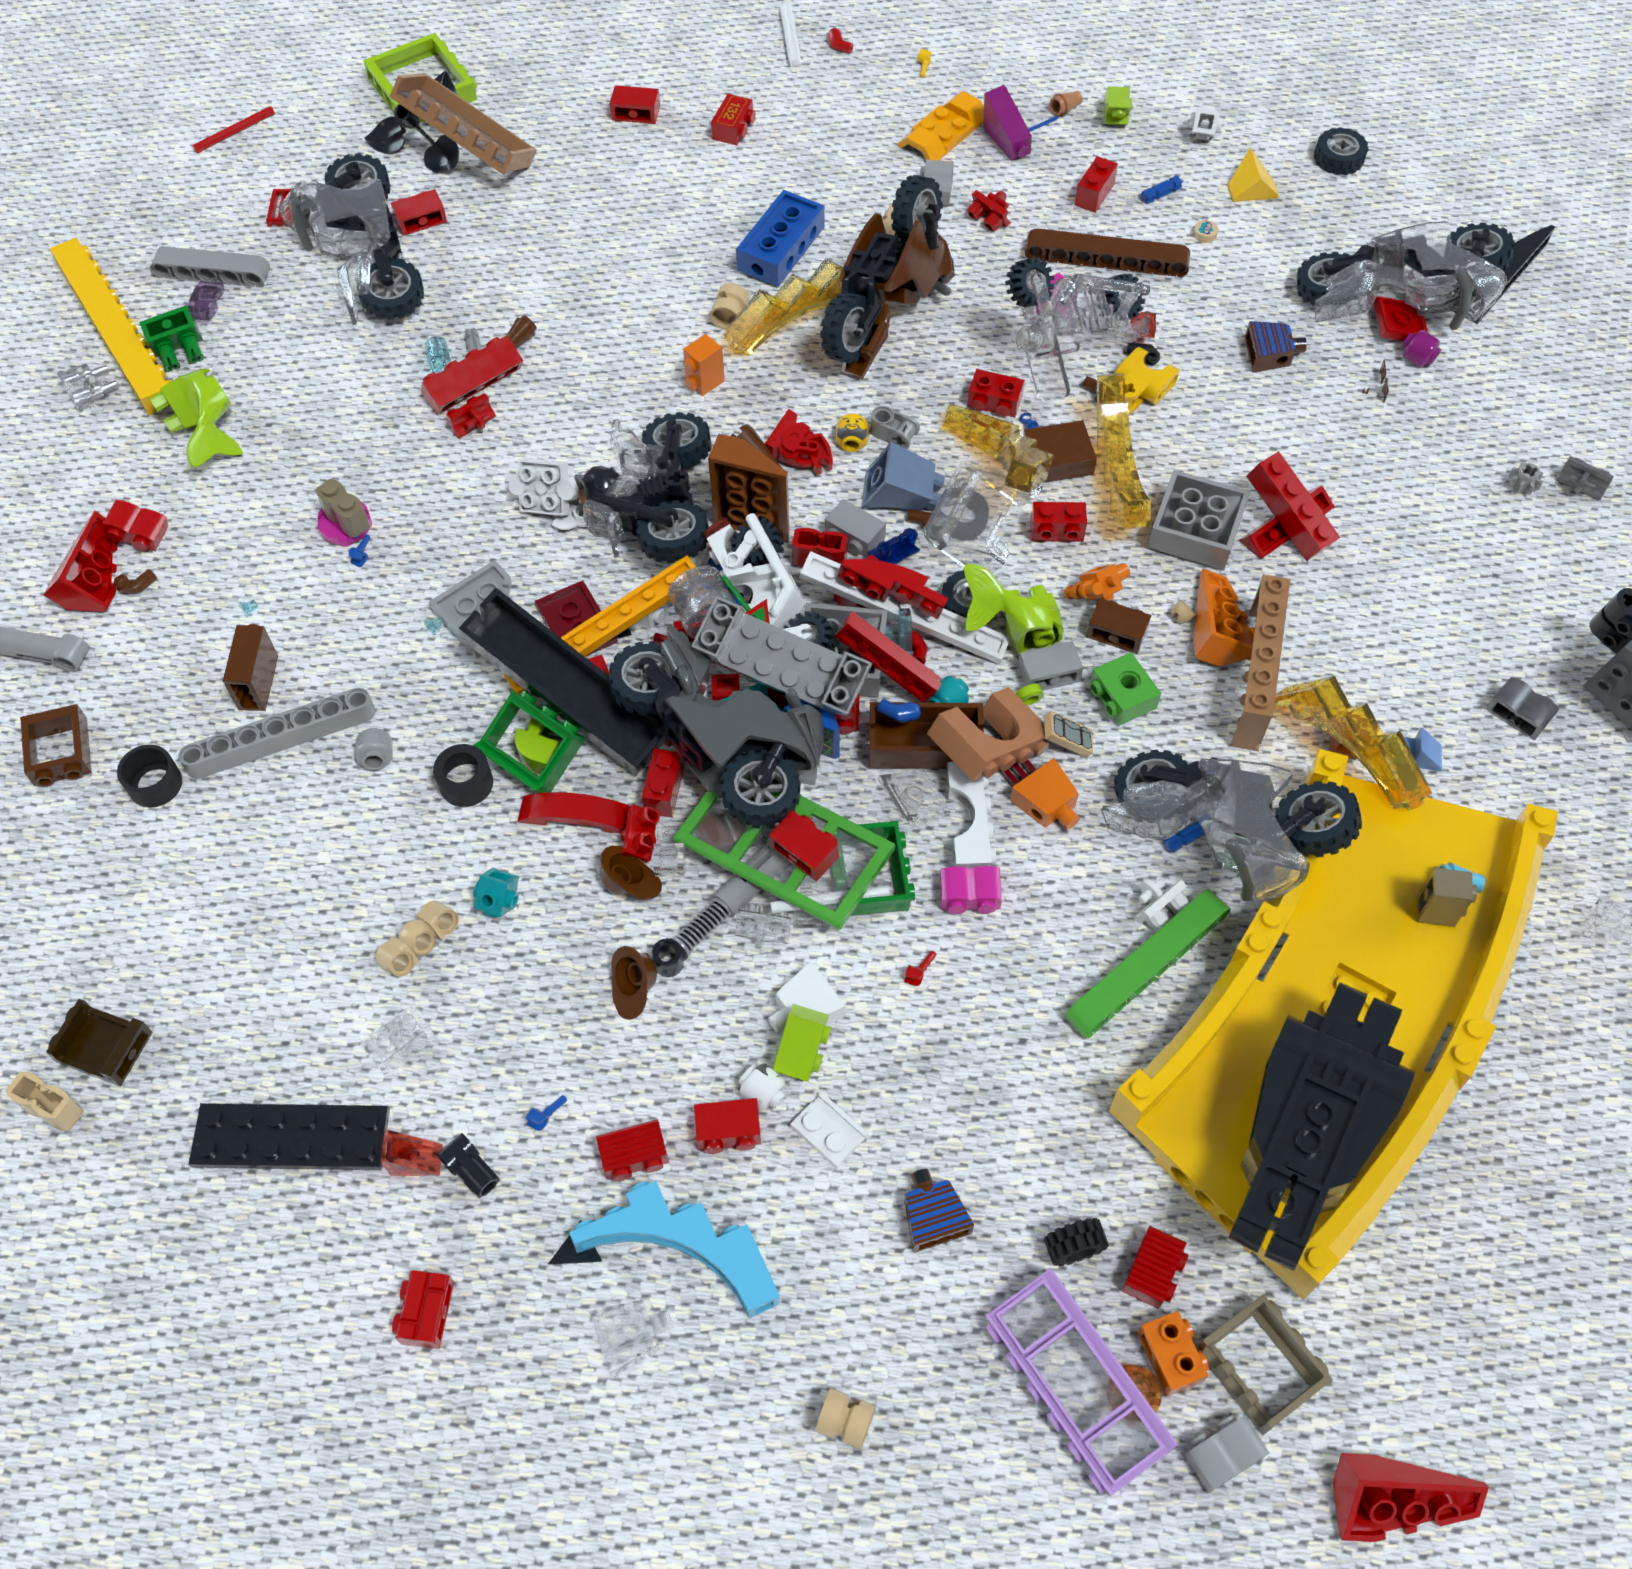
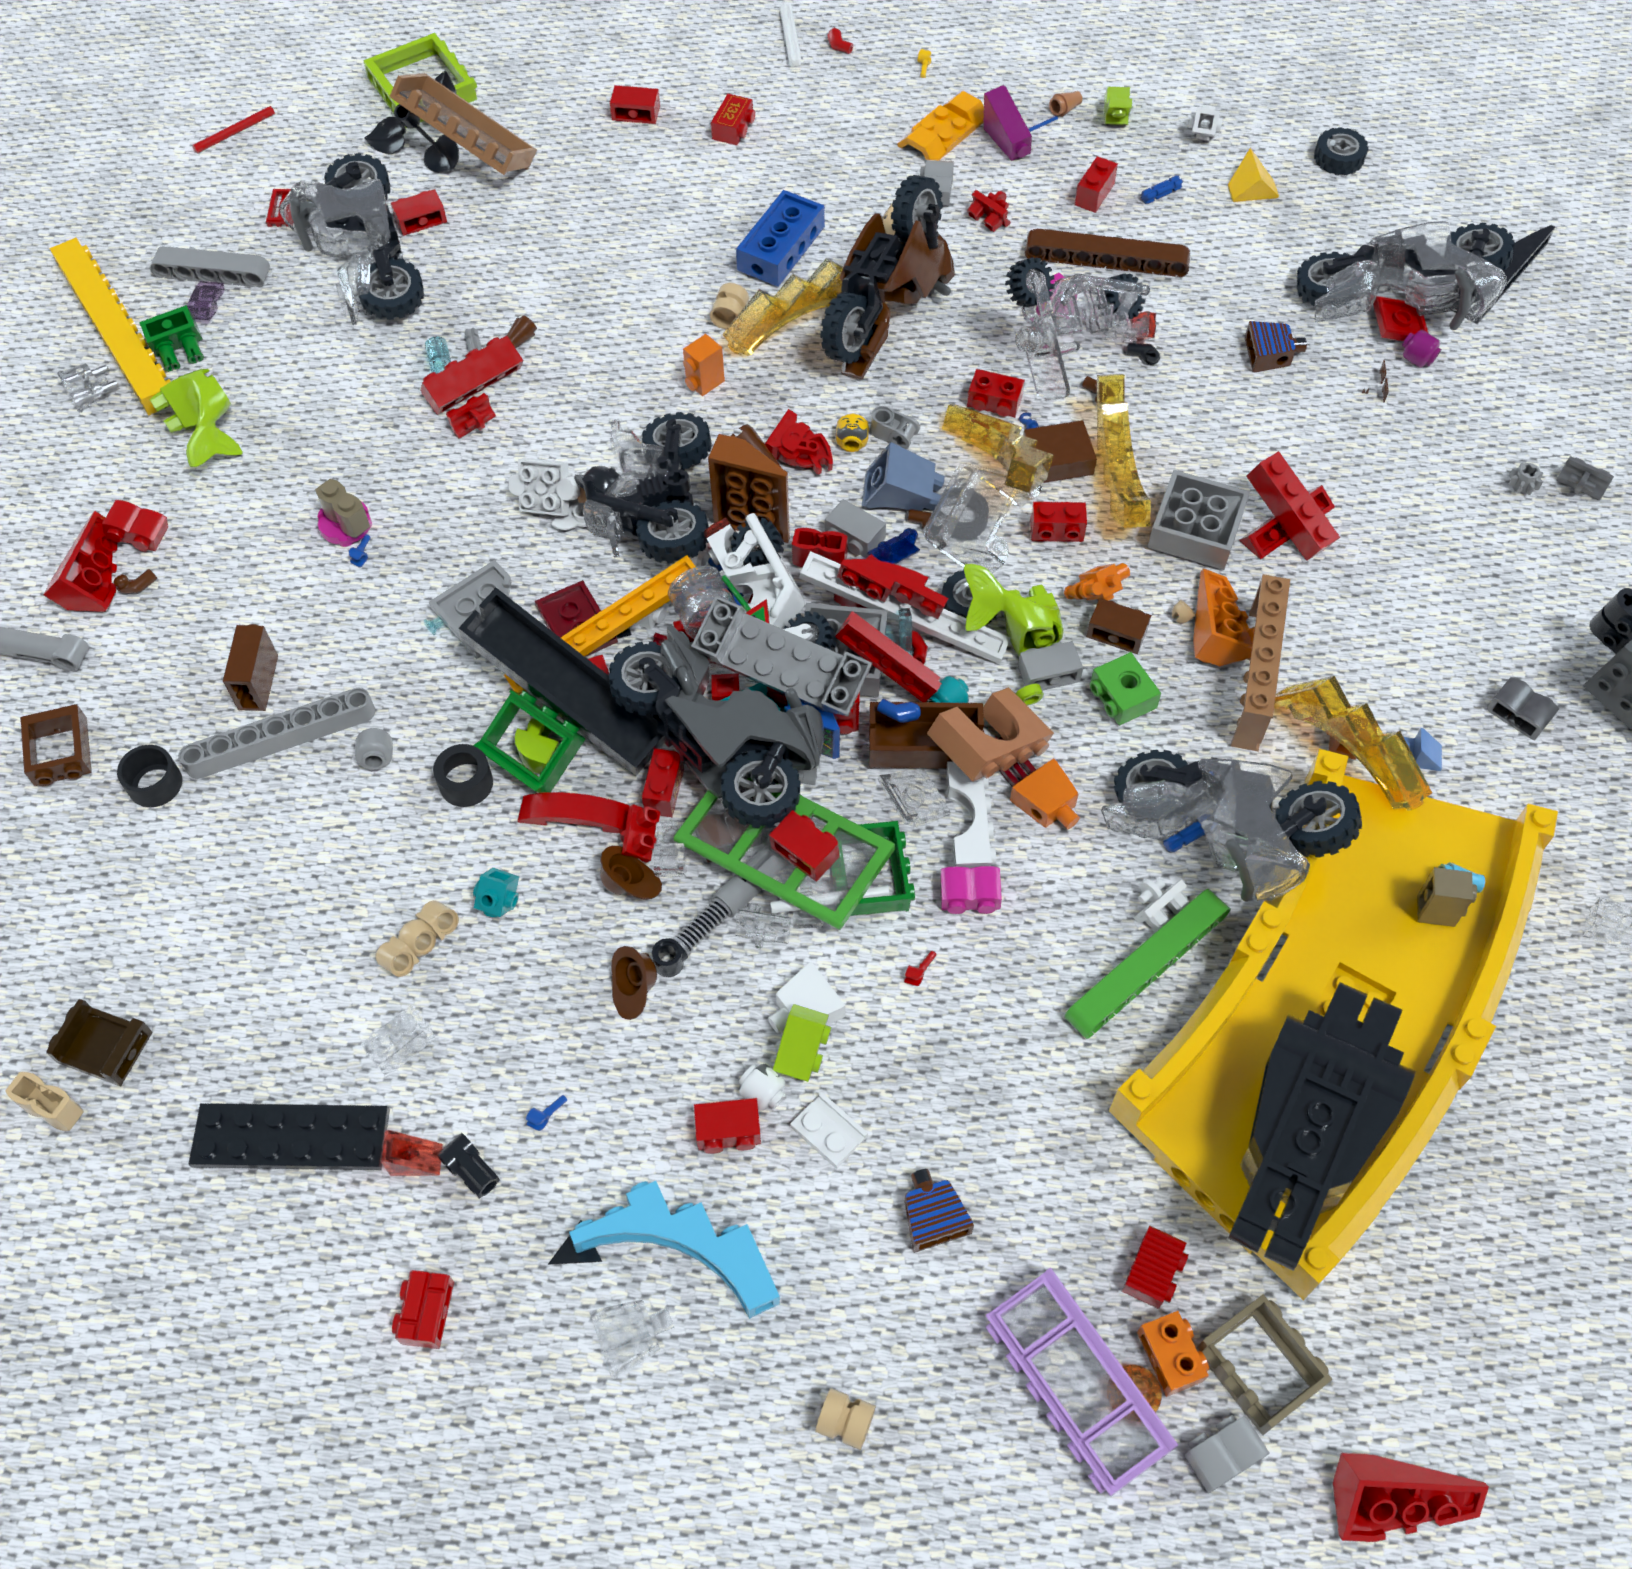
(248, 607): clear light blue piece -> none
(632, 1150): red brick -> none
(1068, 734): tile -> none
(1076, 1242): black tyre -> none
(1143, 382): yellow piece -> none
(1205, 231): tan tile -> none

